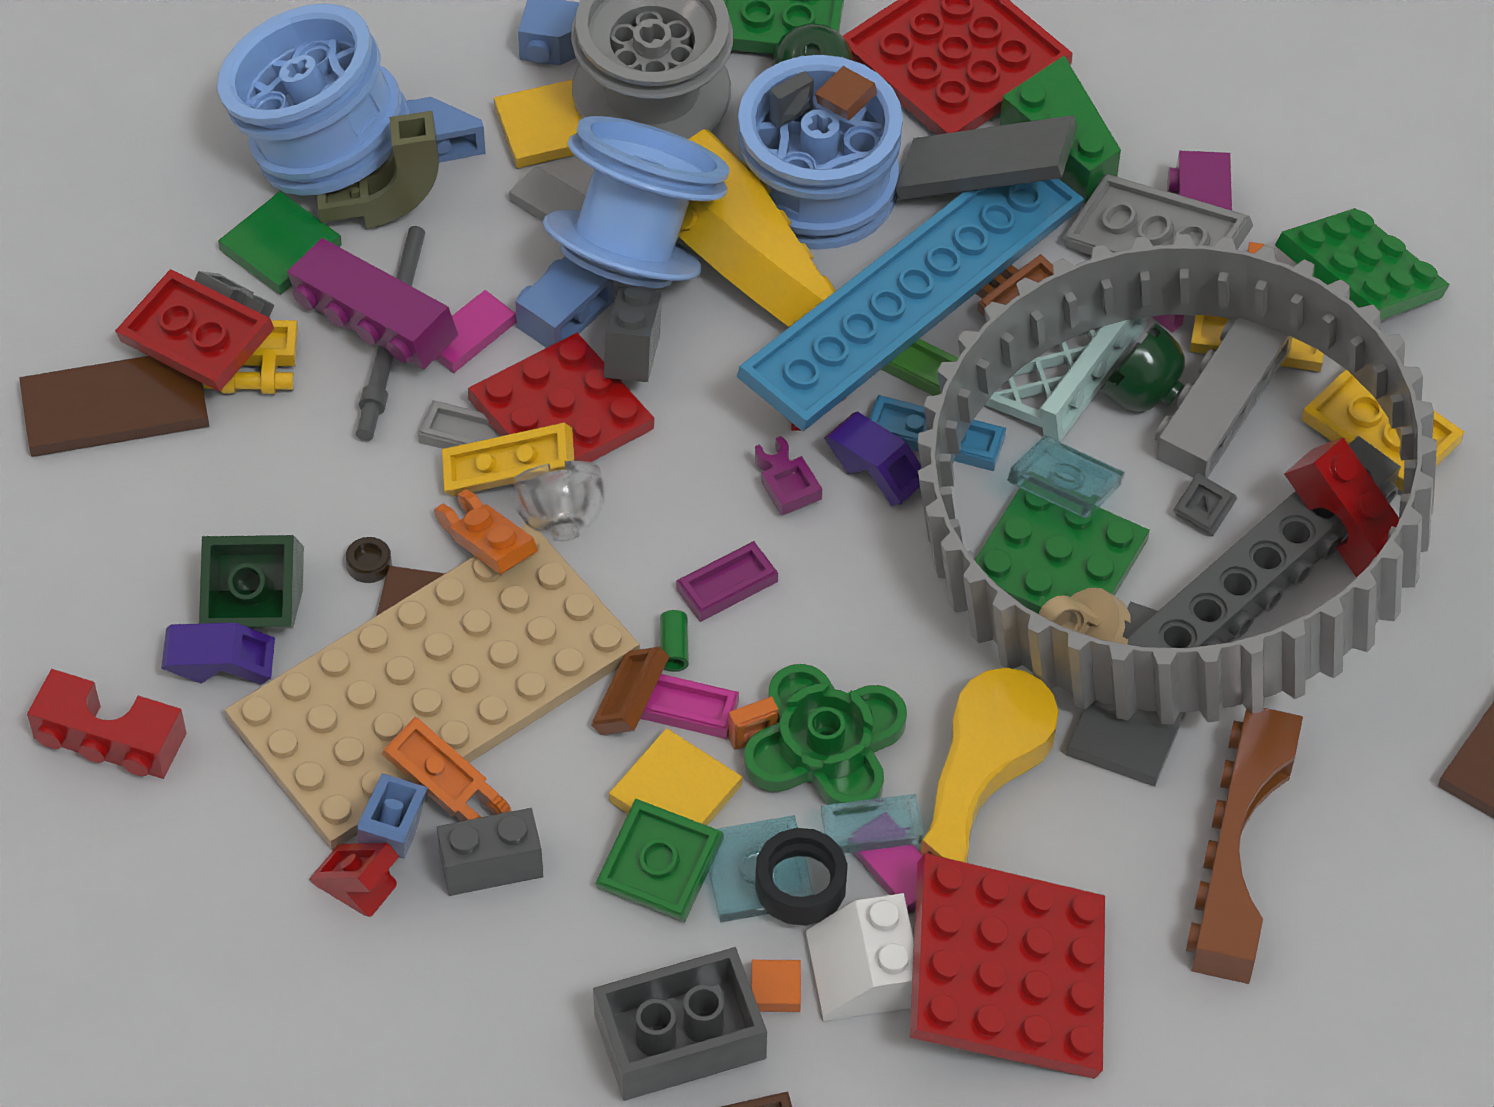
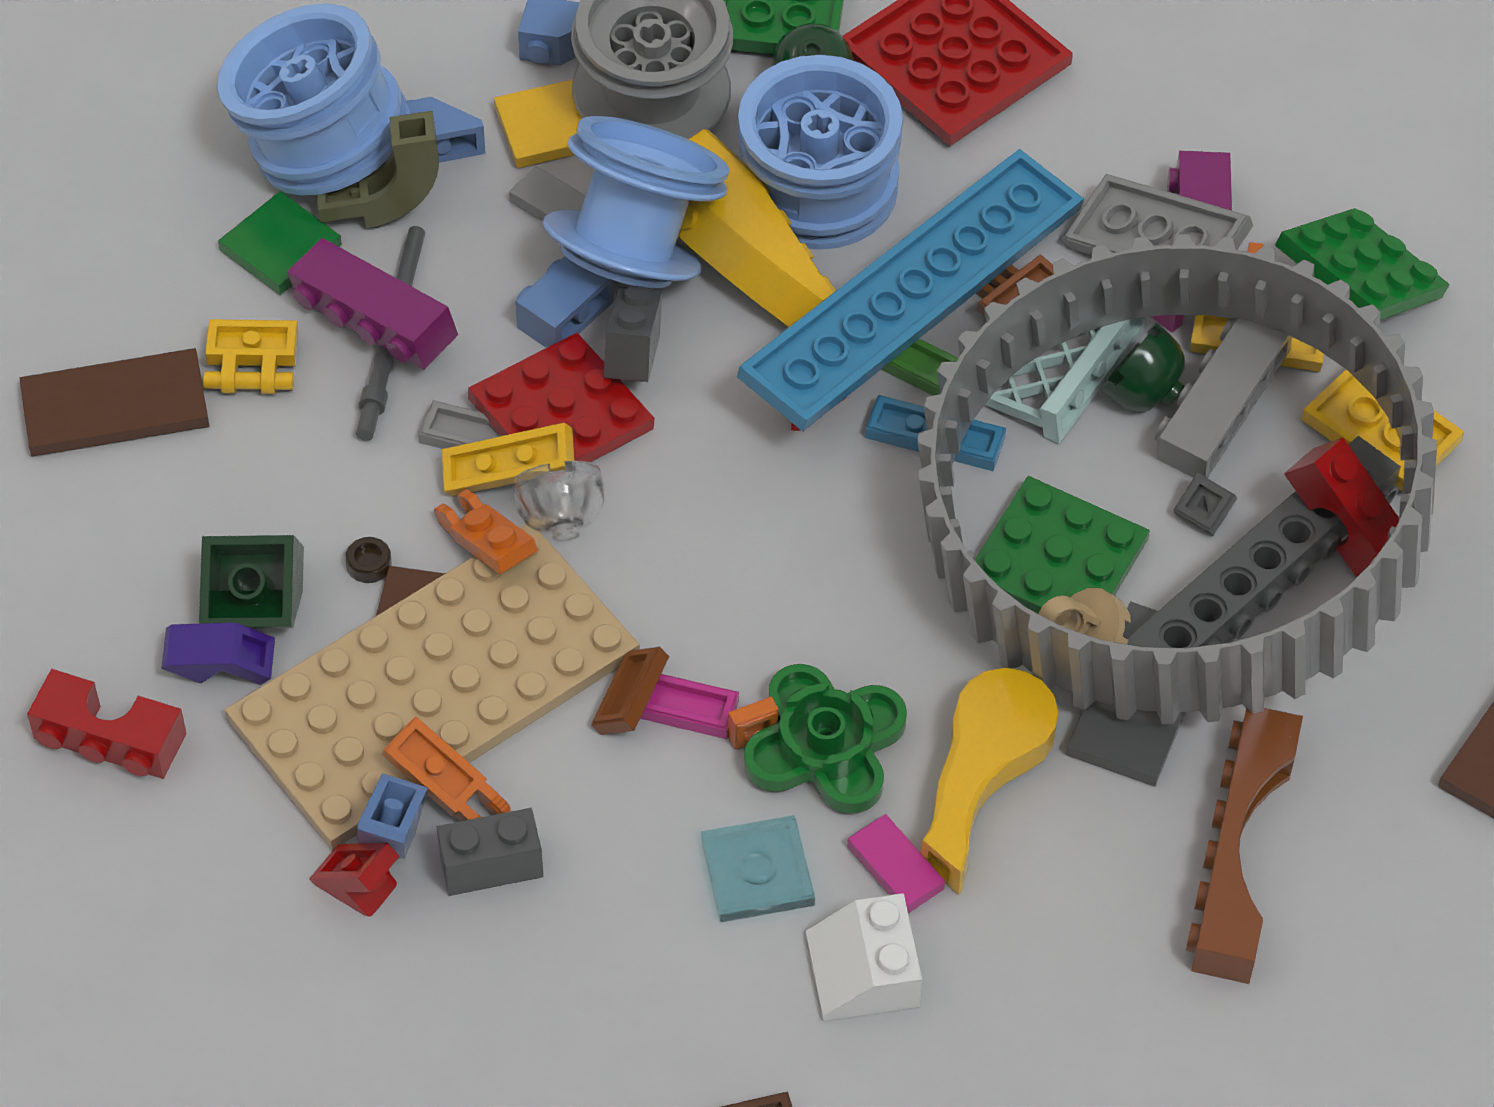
(194, 330): red plate -> none
(234, 291): dark grey plate -> none
(477, 327): dark pink tile -> none
(660, 860): green tile -> none
(674, 639): green piece -> none
(678, 780): yellow tile -> none
(680, 1023): dark grey brick -> none
(727, 581): magenta tile -> none
(776, 985): orange tile -> none
(787, 481): magenta plate -> none
(791, 99): dark grey tile -> none
(802, 843): black tyre -> none
(846, 93): dark orange tile -> none
(874, 823): clear light blue tile -> none
(888, 458): dark purple slope -> none
(987, 158): dark grey tile -> none
(1008, 966): red plate -> none
(1056, 94): green wedge -> none
(1065, 476): clear light blue tile -> none

